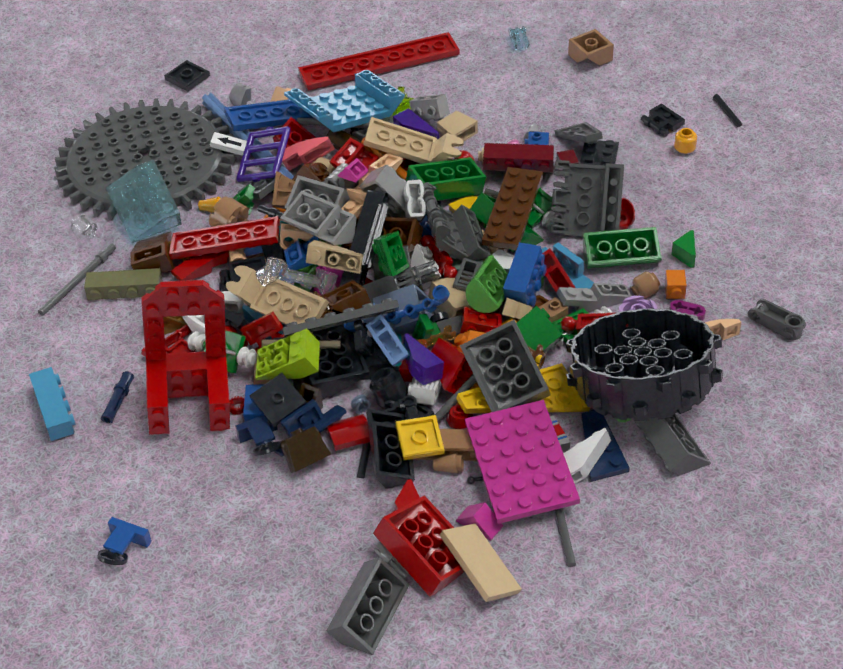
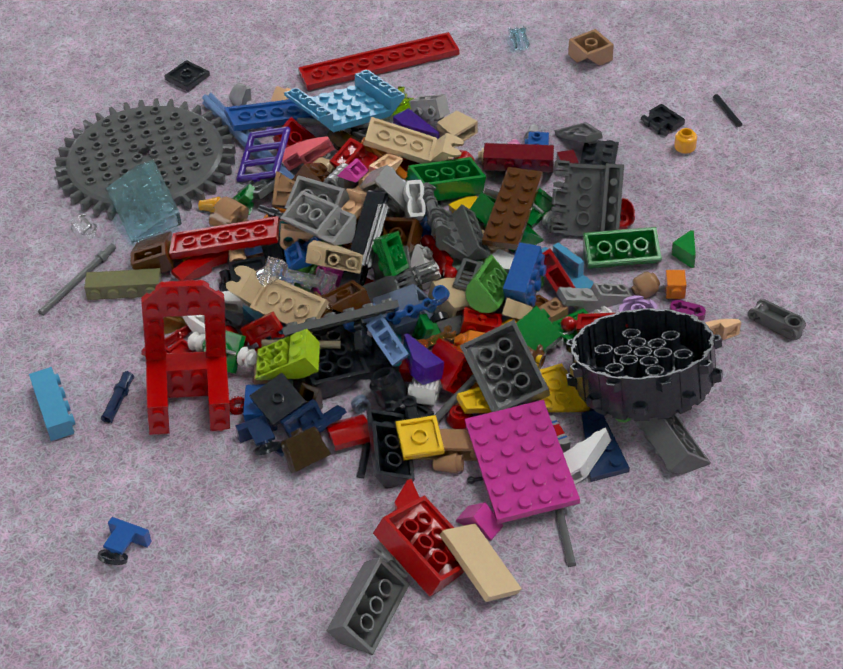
(228, 143): white tile -> none

